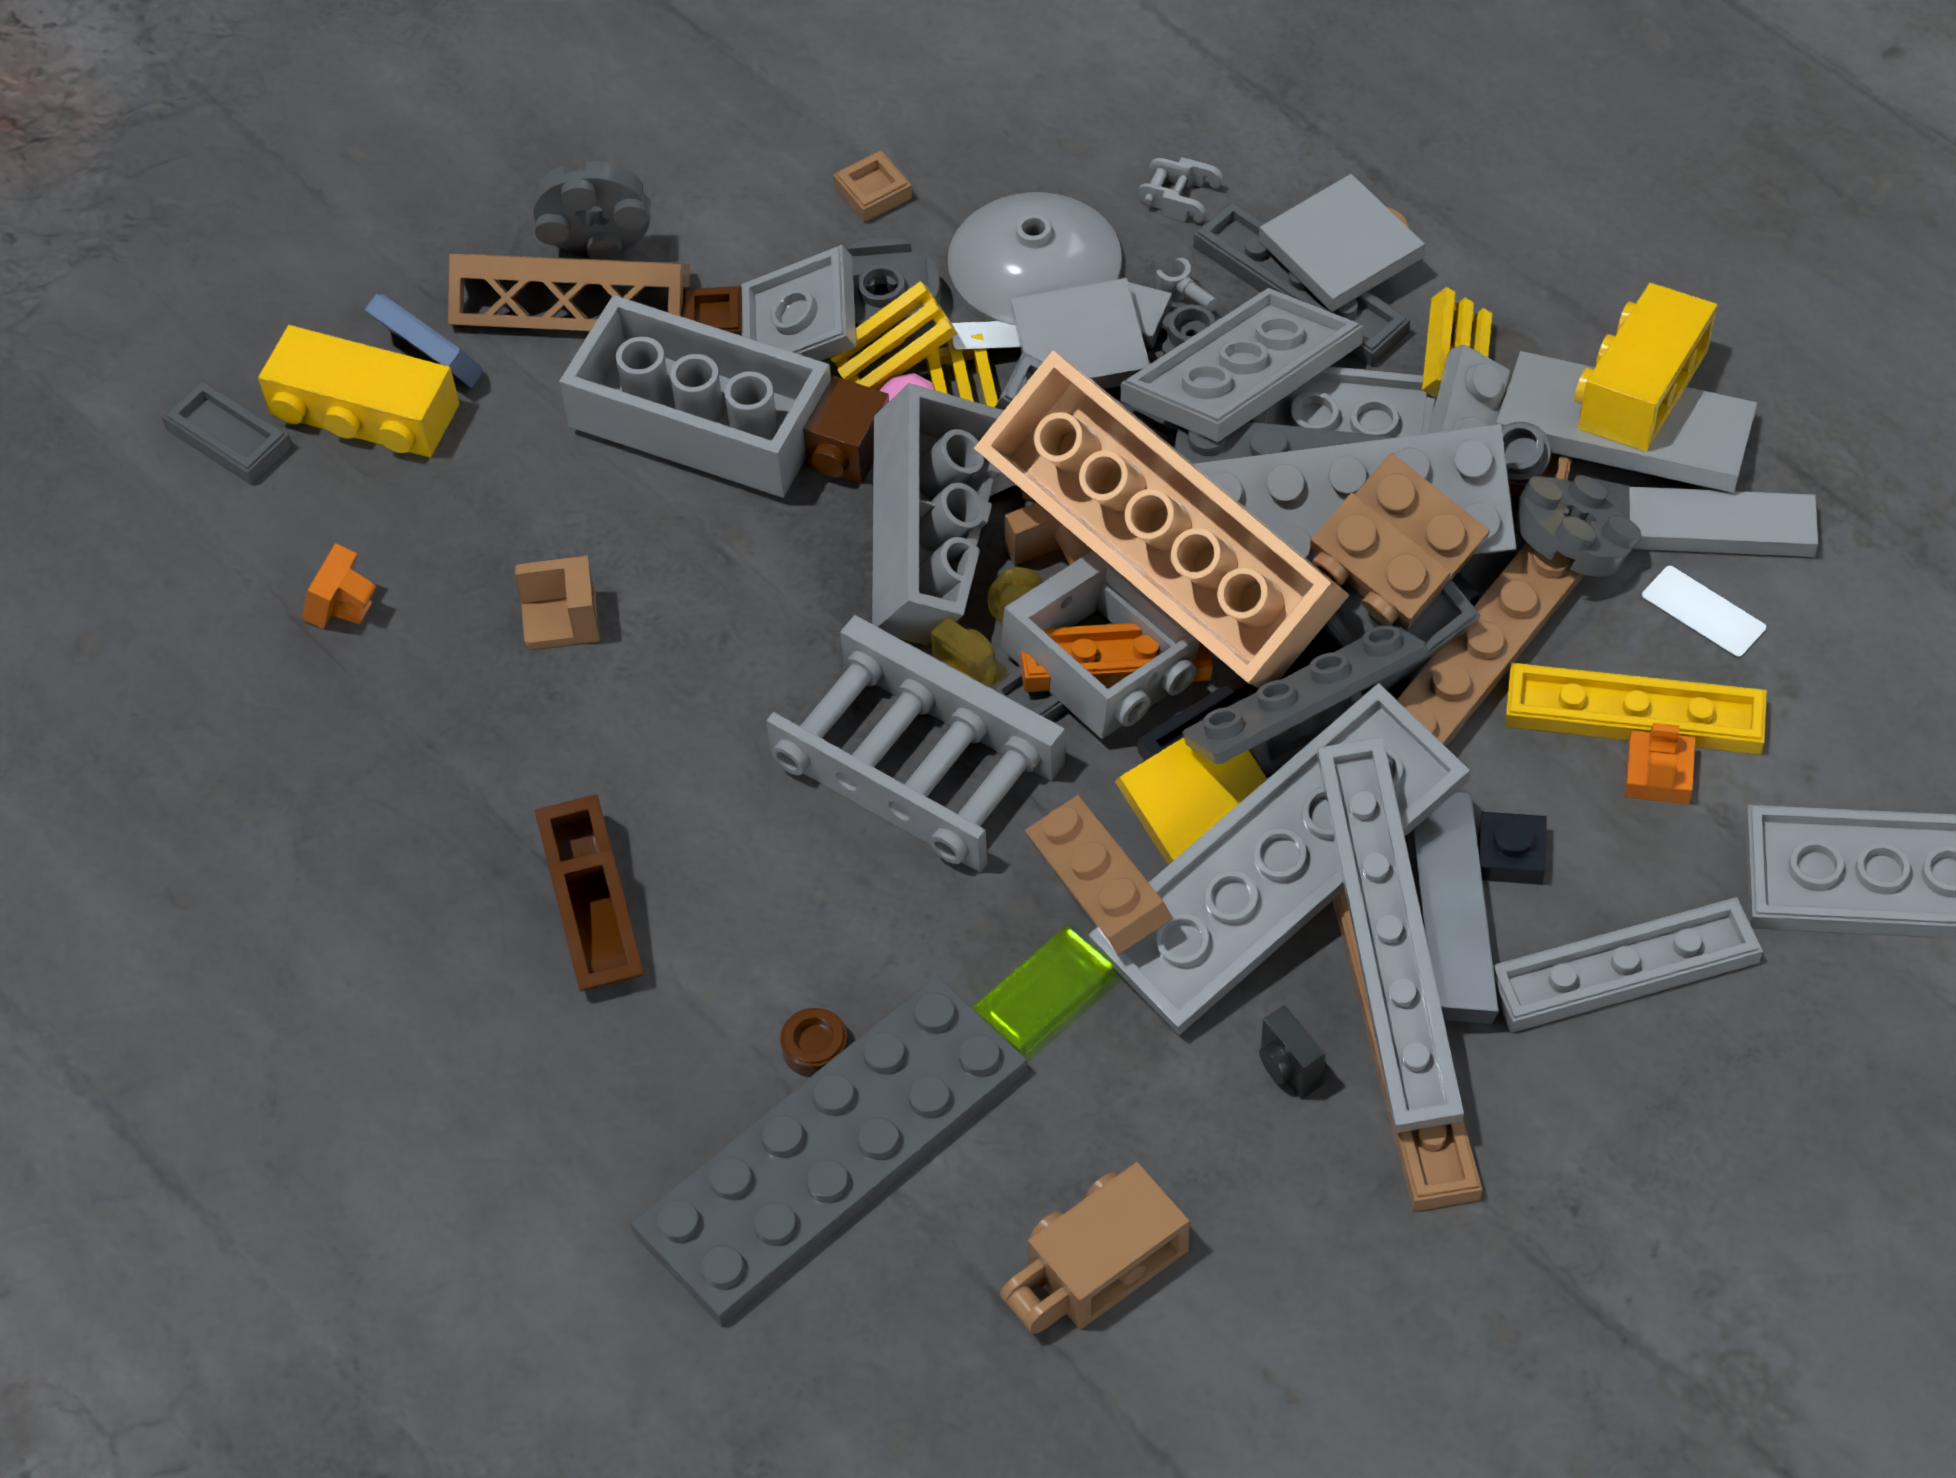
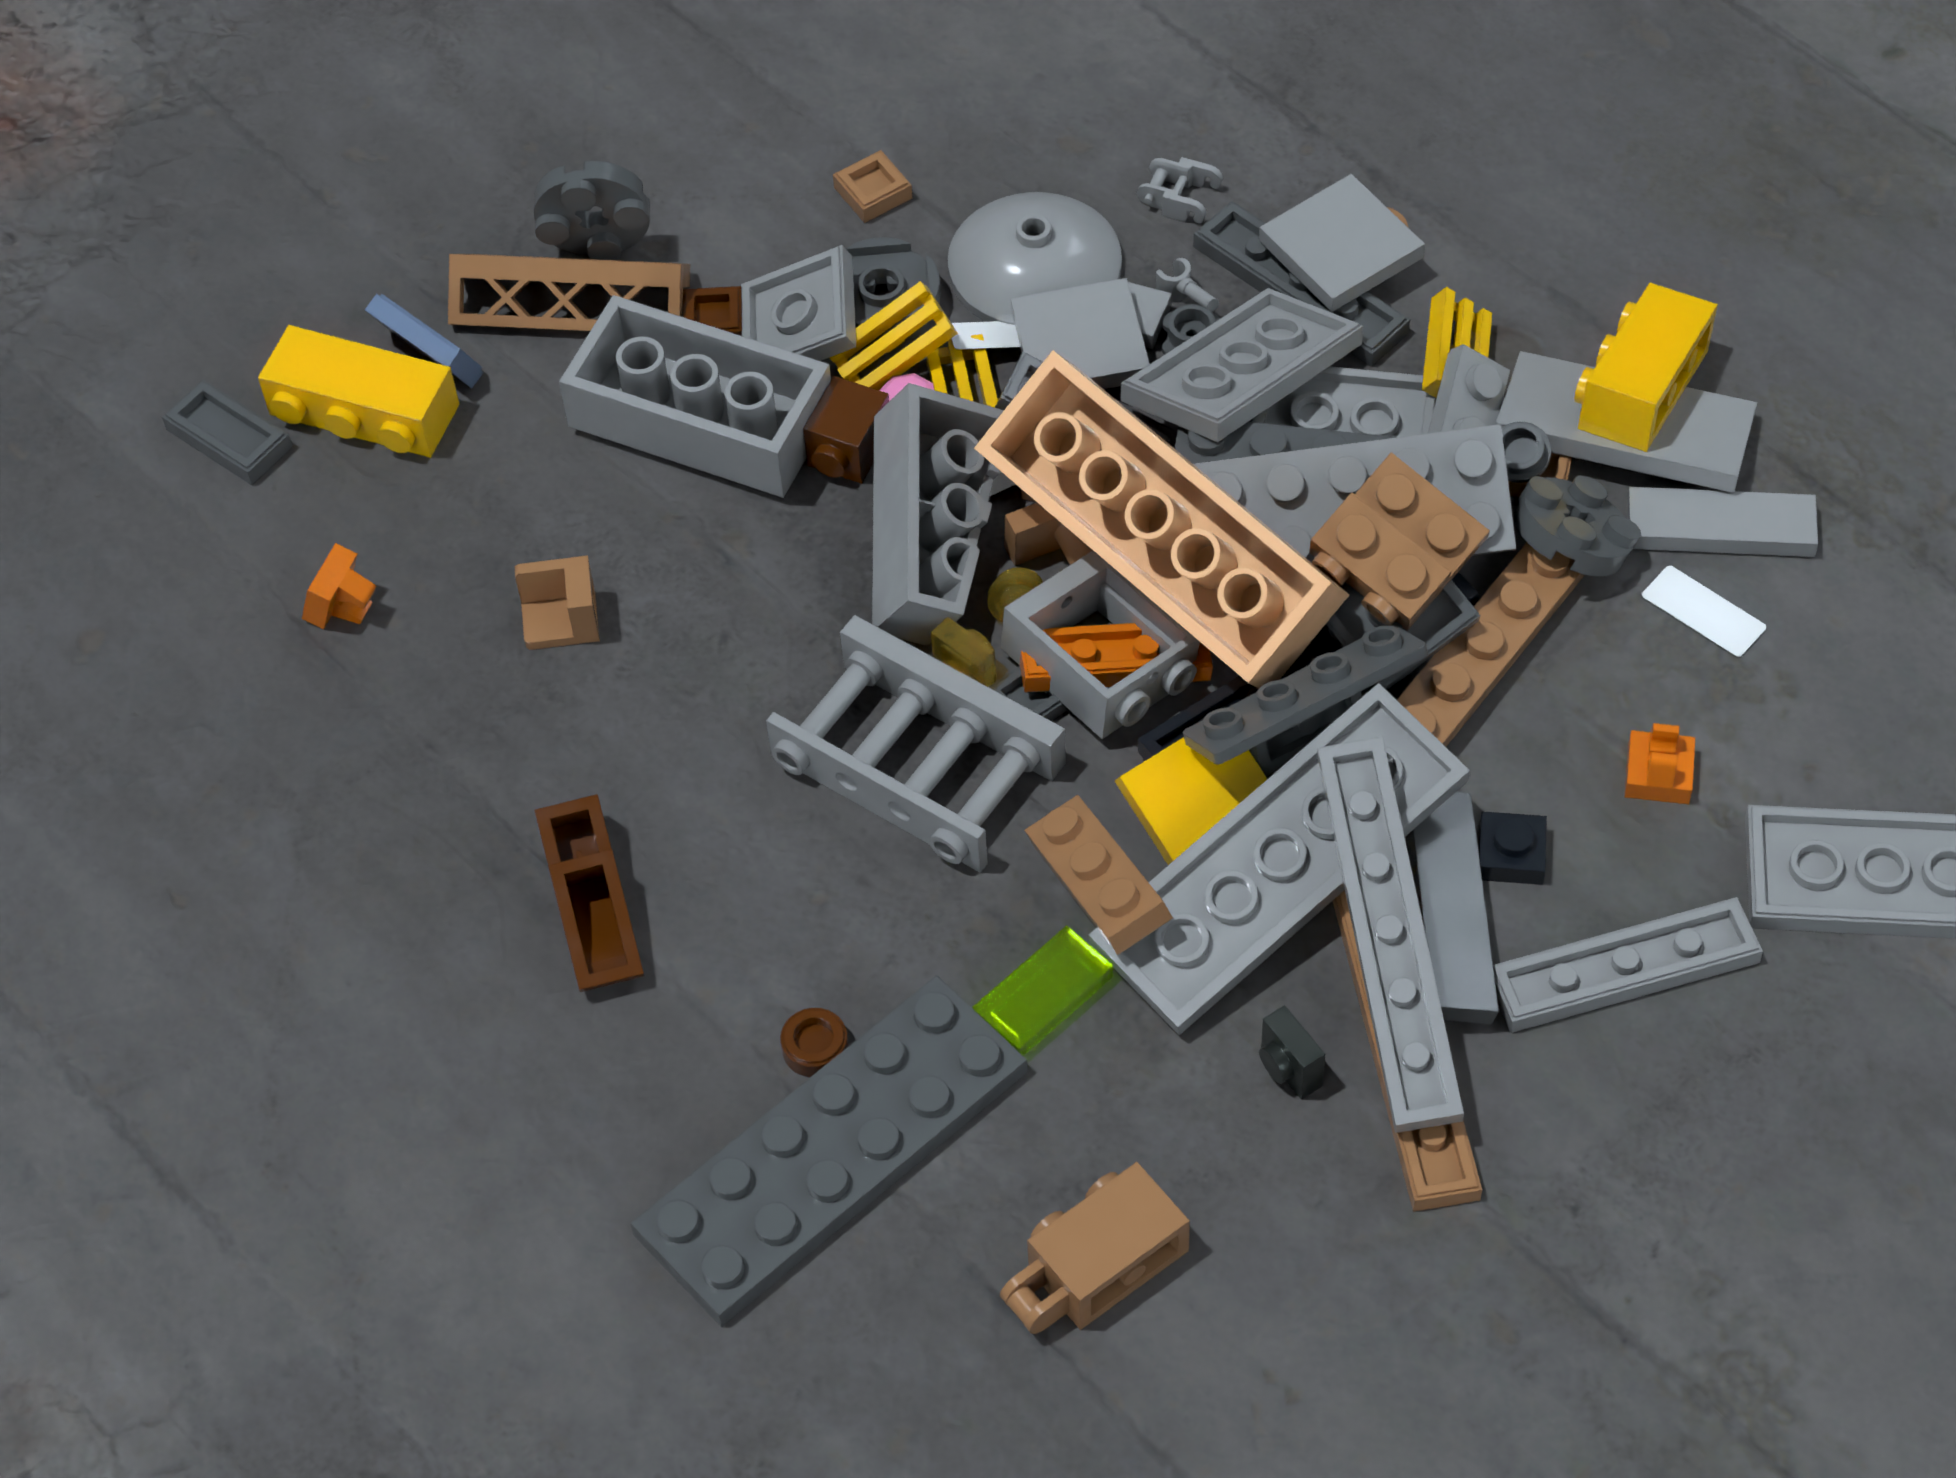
(1617, 703): yellow tile -> none

